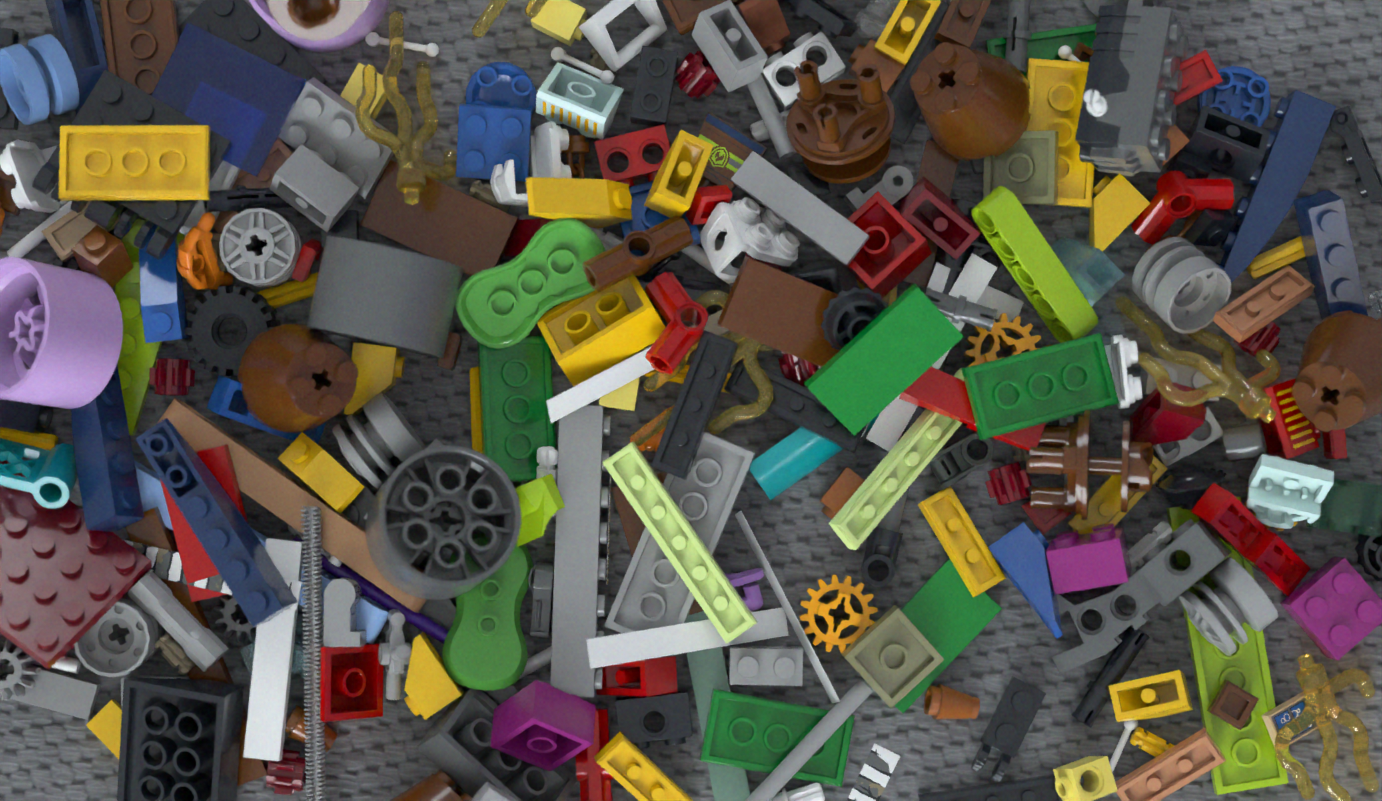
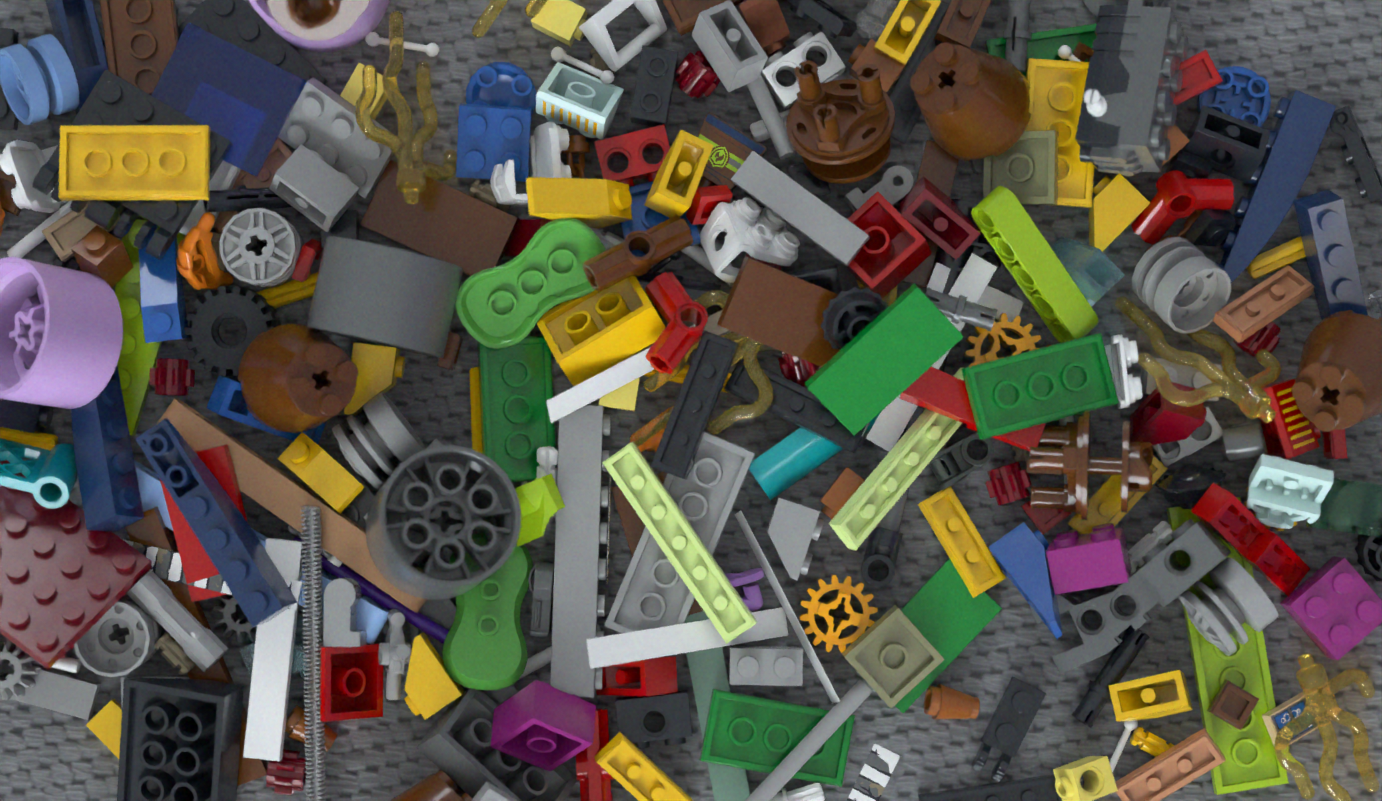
(791, 532): none -> light grey slope

